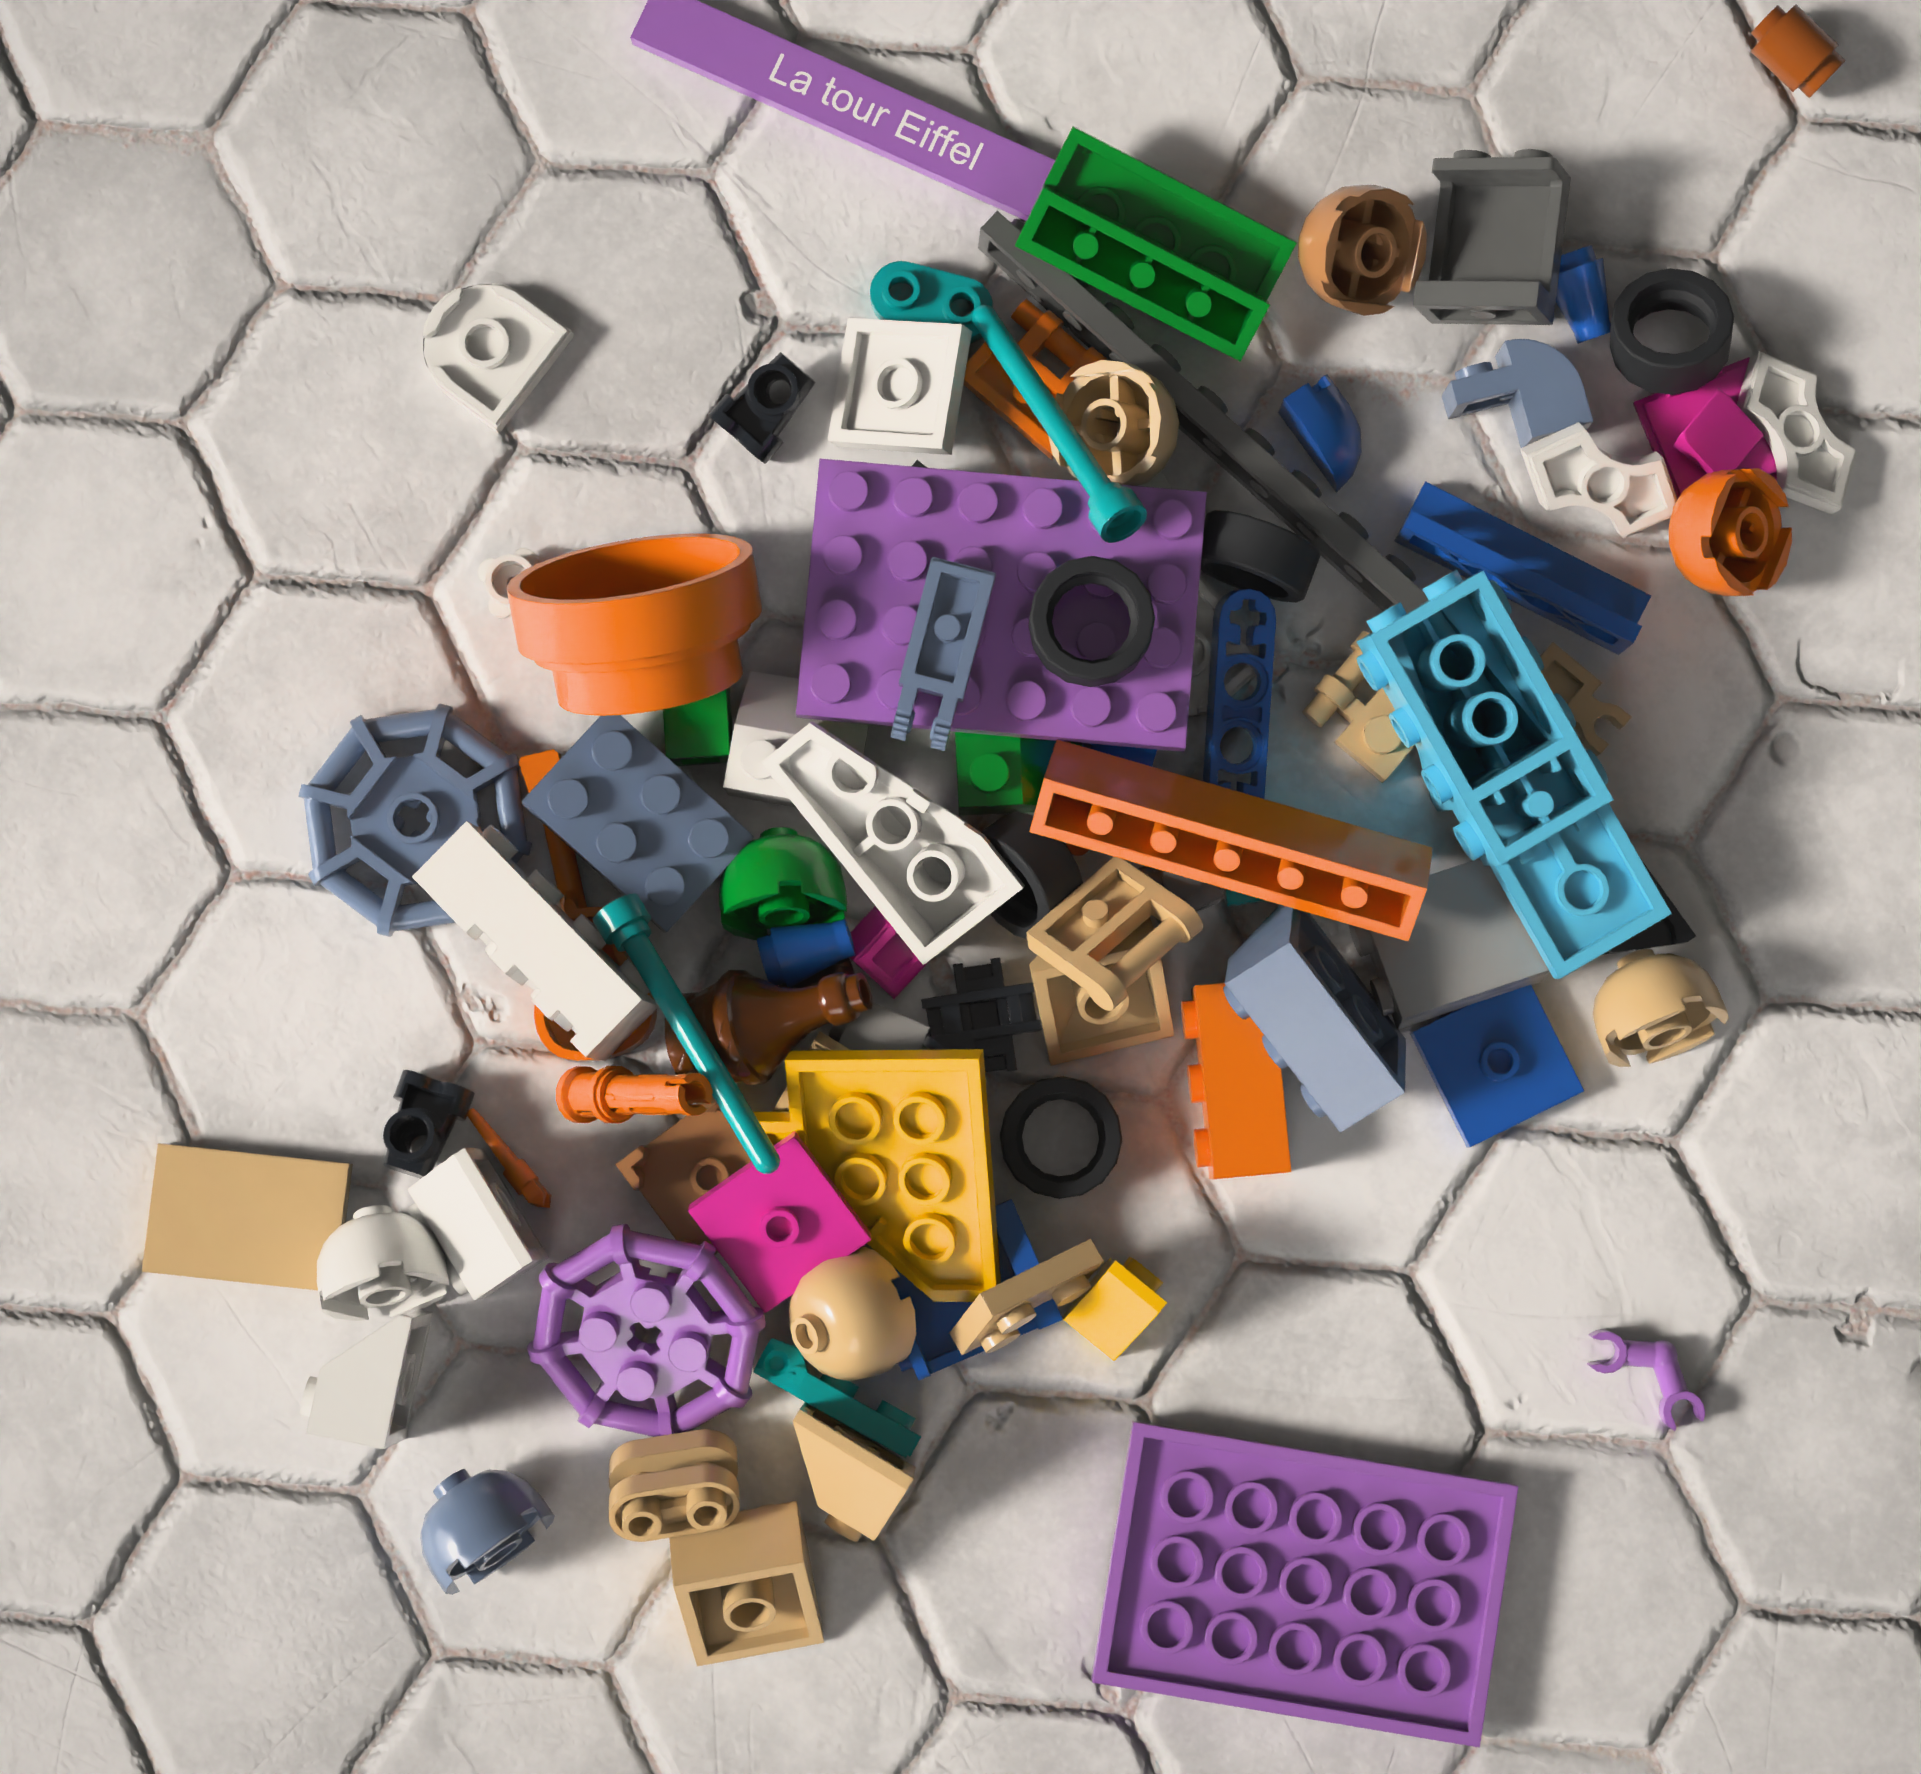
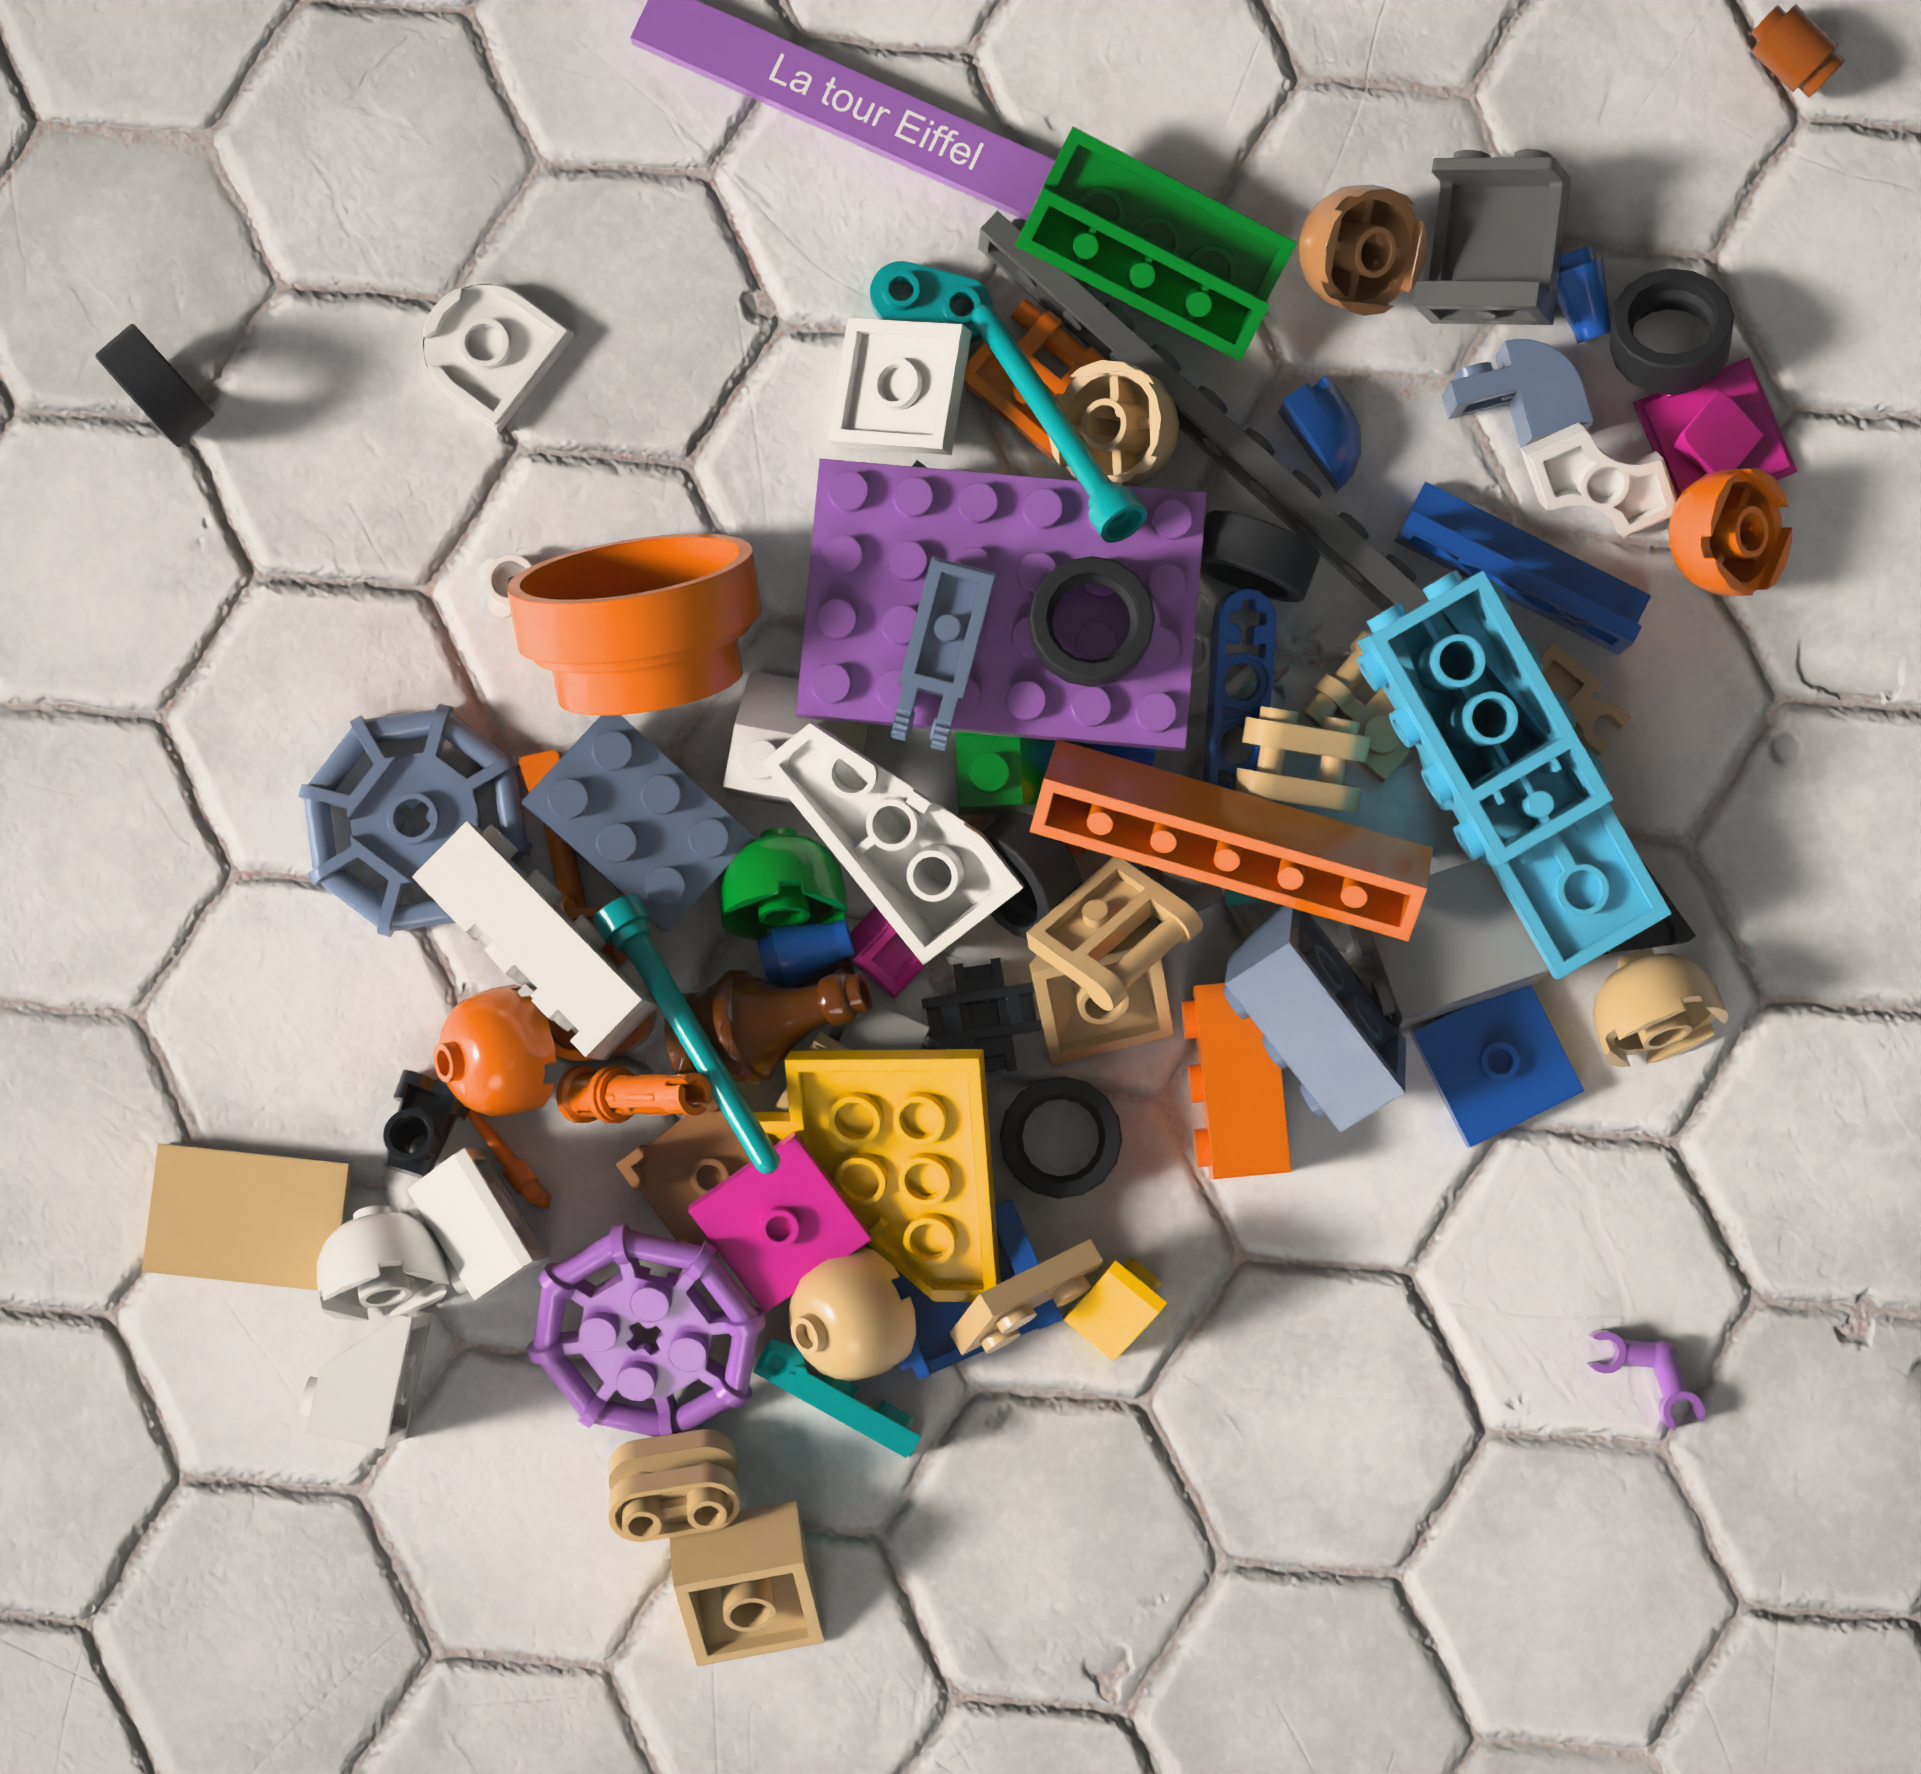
(154, 385): none -> black tyre
(479, 1525): sand blue cylinder -> none
(496, 1053): none -> orange cylinder
(699, 731): green brick -> none
(753, 415): black plate -> none
(850, 1474): tan slope -> none
(1278, 732): none -> tan brick
(1305, 1584): medium lavender plate -> none
(1808, 457): white tile -> none

